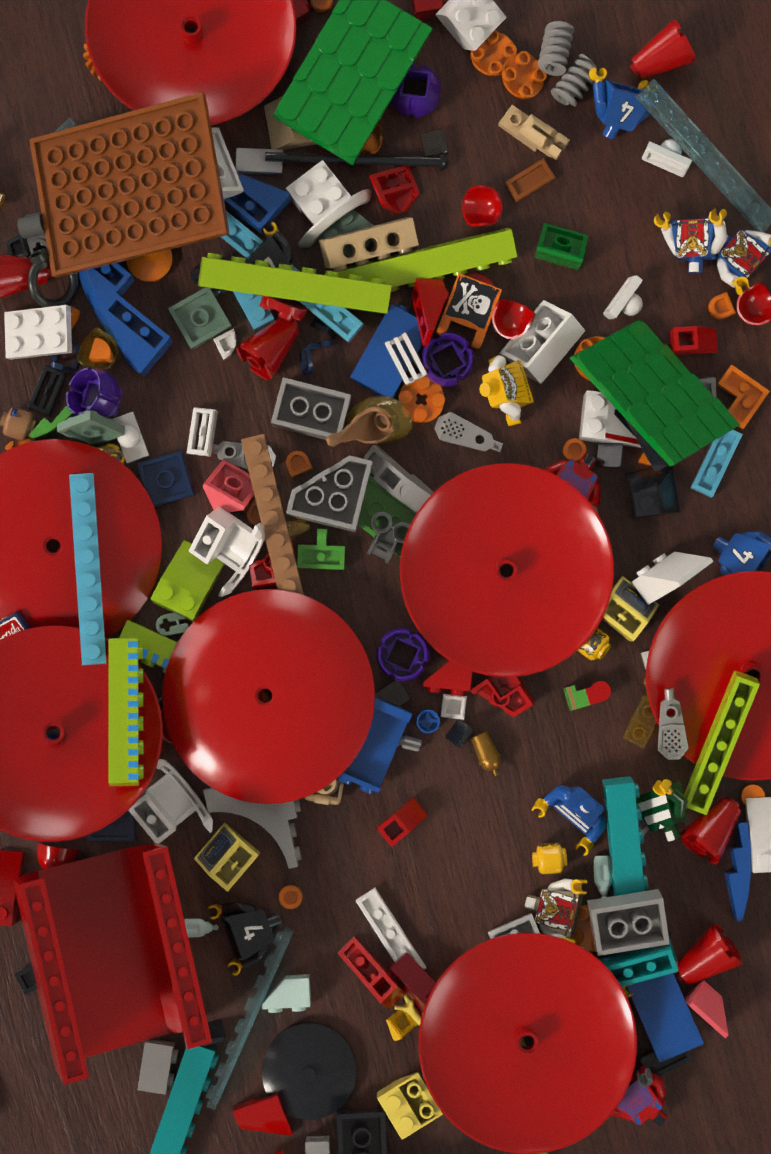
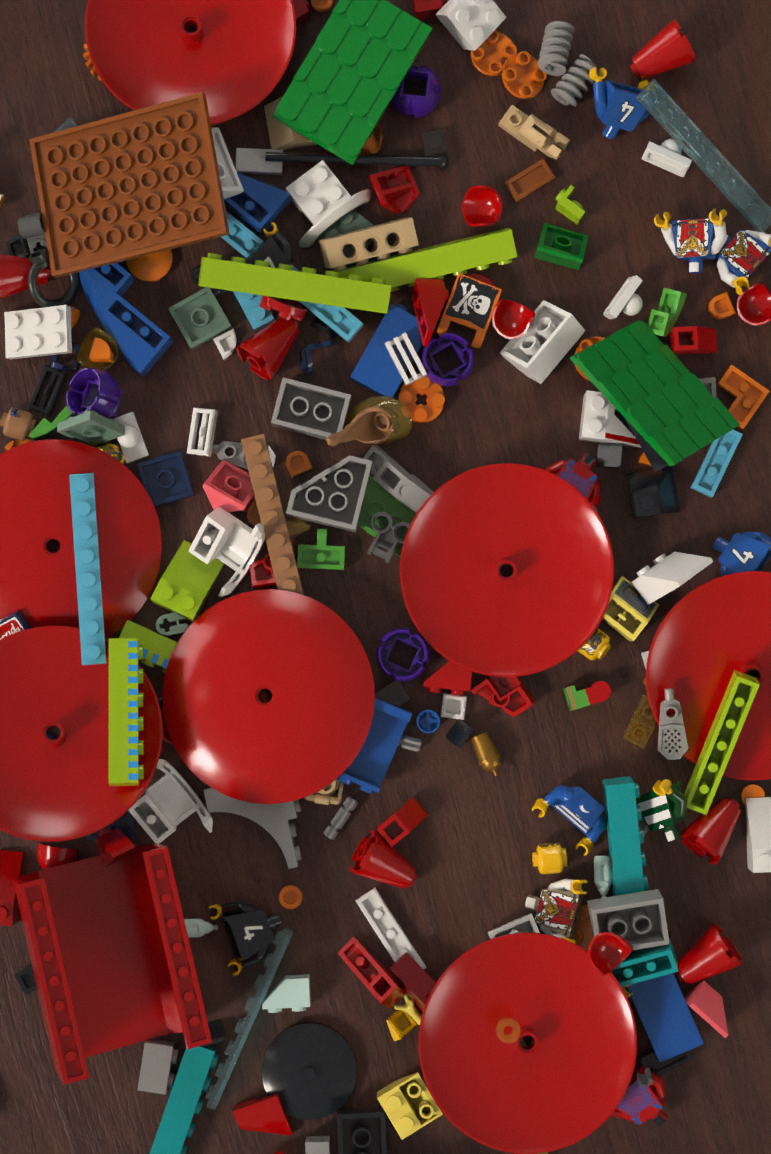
(113, 845): none -> red slope
(226, 856): light yellow slope -> none
(340, 818): none -> light grey axle
(381, 862): none -> red cone
(468, 434): light grey piece -> none
(506, 388): torso -> none
(513, 1036): none -> plate
(571, 209): none -> lime bracket
(574, 449): orange tile -> none
(608, 952): none -> red helmet
(669, 309): none -> bright green slope
(739, 878): blue slope -> none

